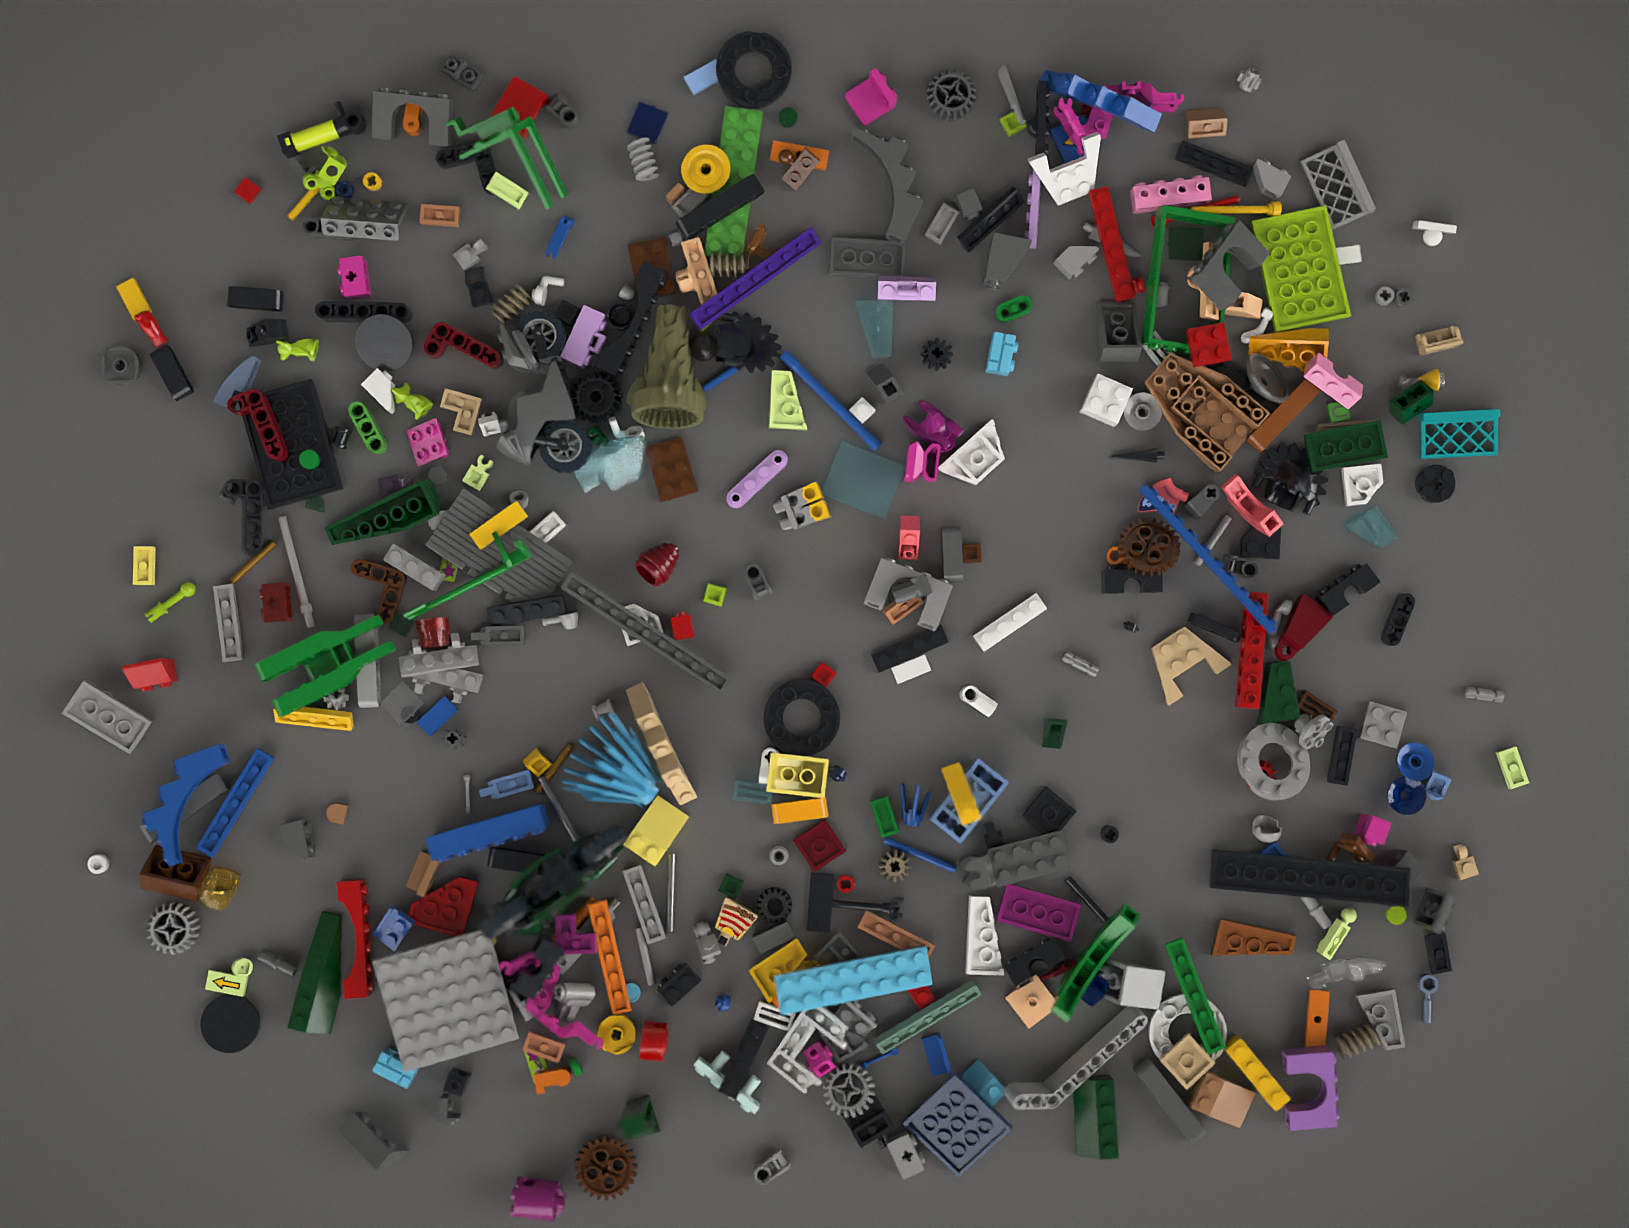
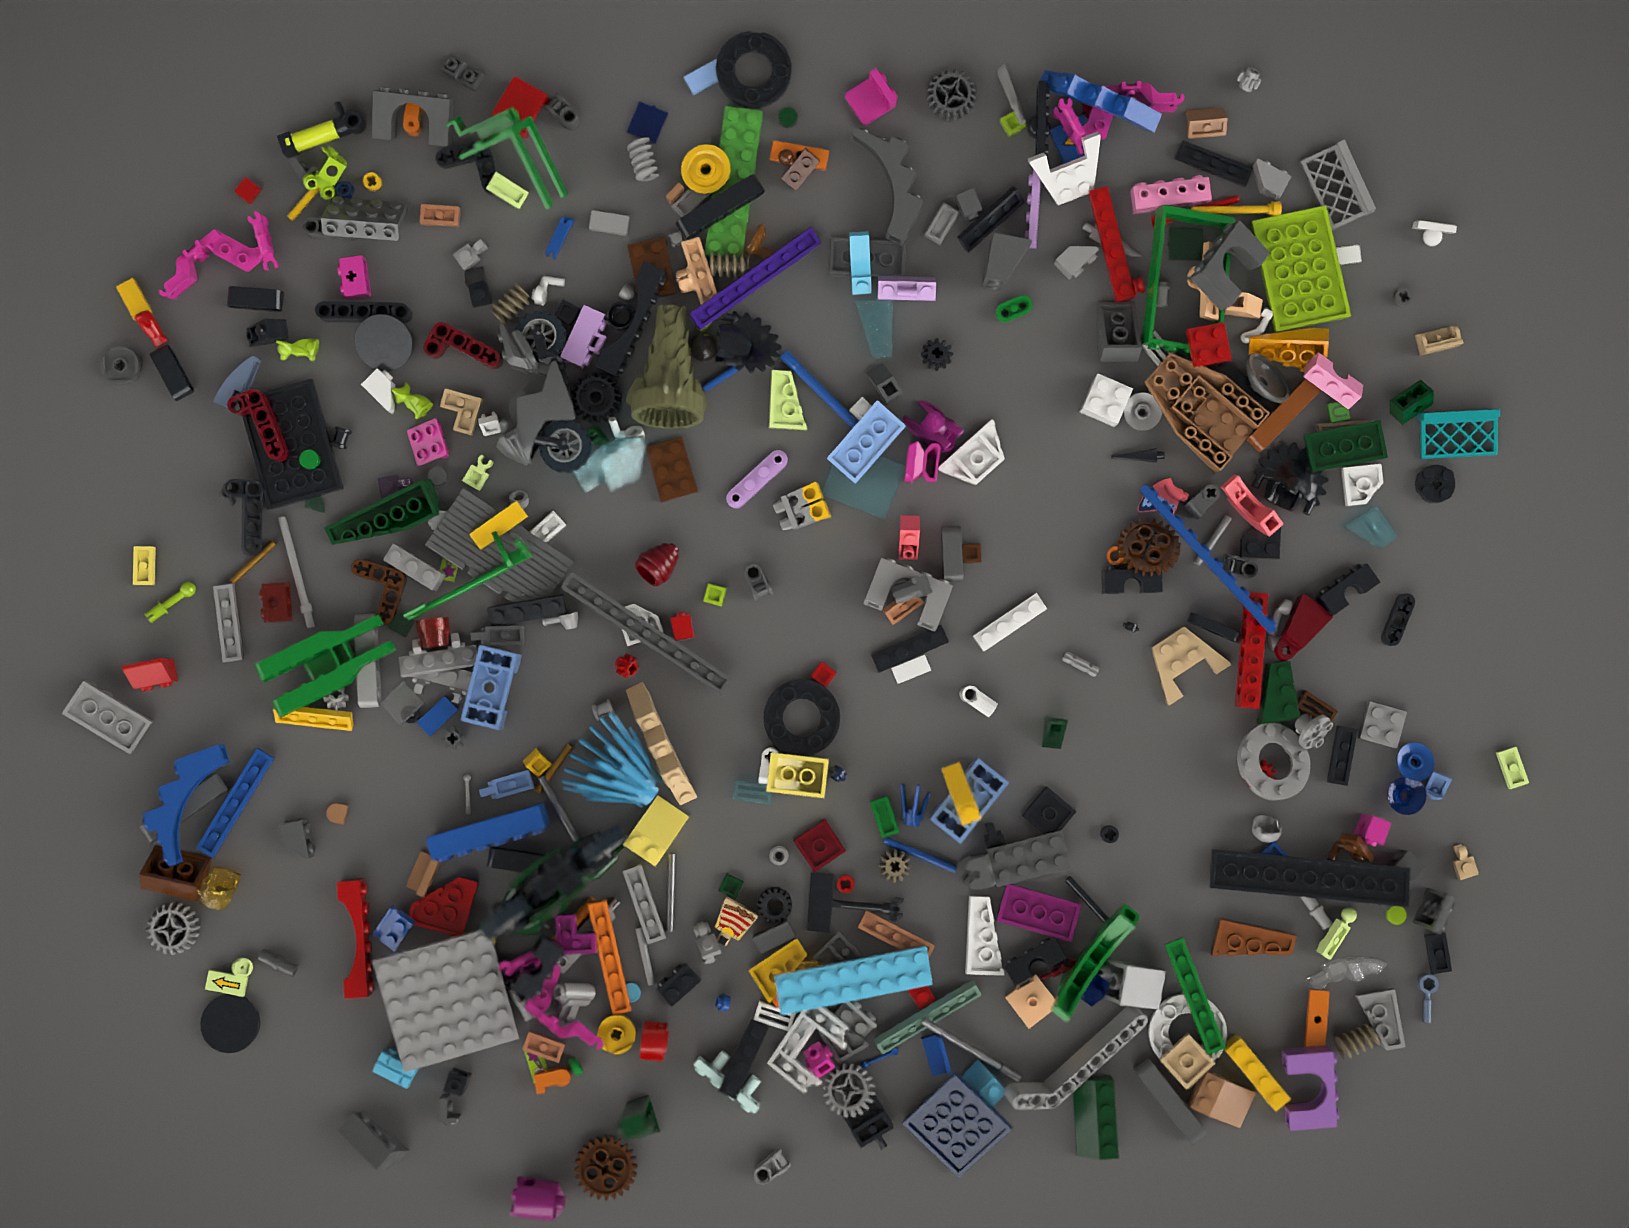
(98, 863): white tile -> none
(227, 249): none -> dark pink piece
(320, 980): dark green wedge -> none
(361, 421): bright green beam -> none
(495, 667): none -> medium blue plate
(609, 223): none -> light grey tile
(626, 665): none -> red gear
(799, 810): light orange beam -> none
(860, 262): none -> medium azure slope
(866, 442): none -> light blue plate
(906, 1165): light grey brick -> none
(1000, 354): medium azure brick -> none
(1001, 1067): none -> flat silver bar
(1388, 291): light grey bush -> none
(1433, 379): piece -> none
(1484, 694): light grey axle -> none

